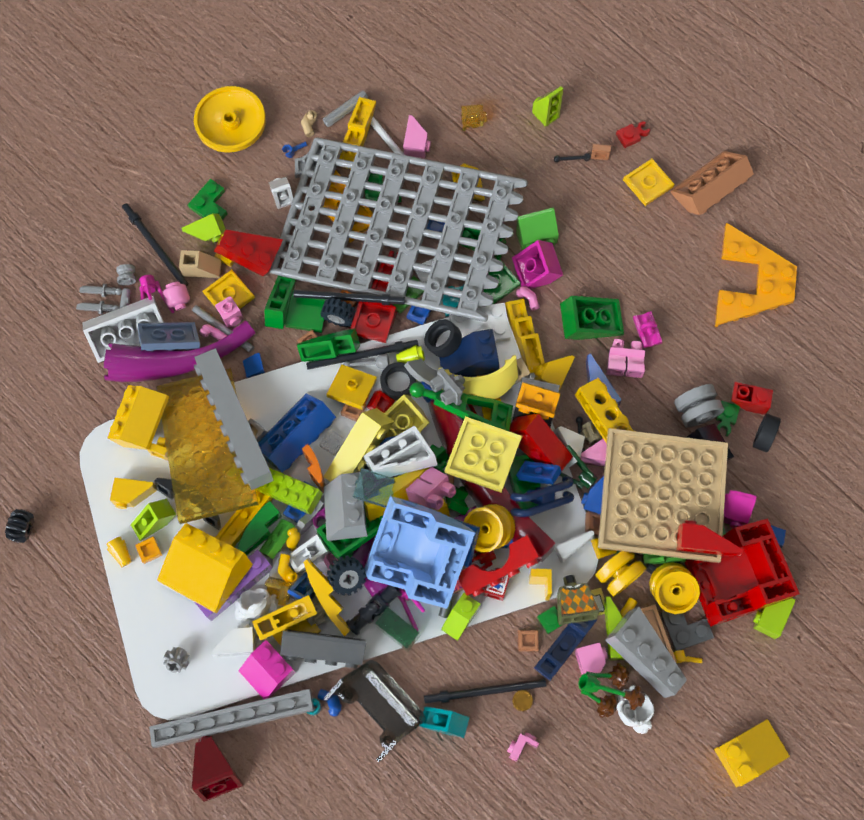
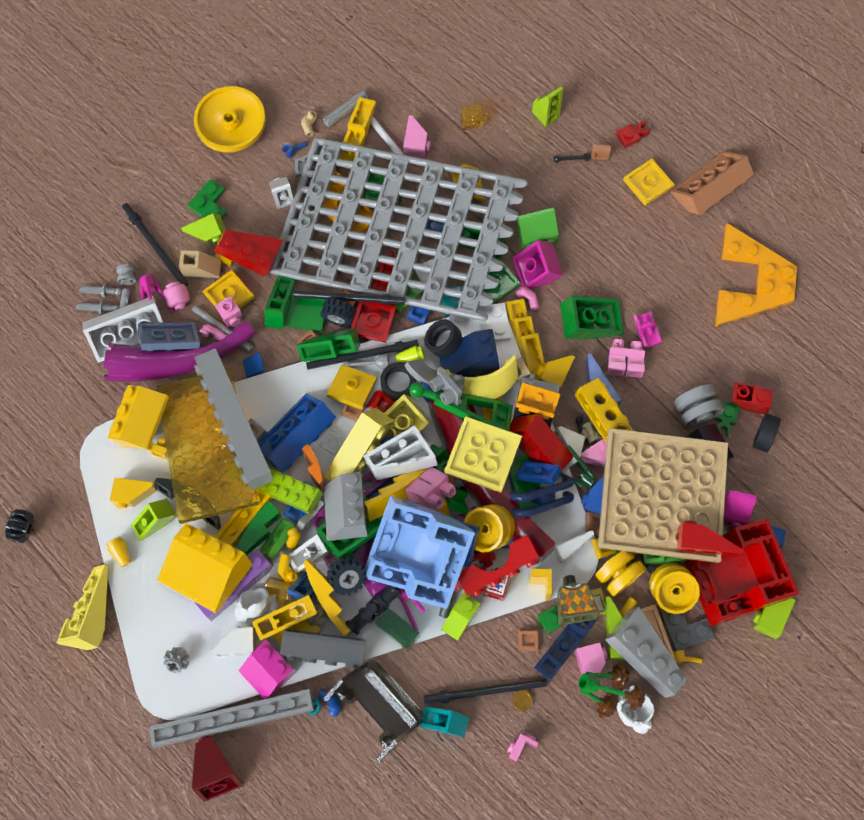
(88, 620): none -> light yellow wedge
(148, 550): light orange plate -> none
(373, 488): clear light blue piece -> none
(752, 753): yellow slope -> none

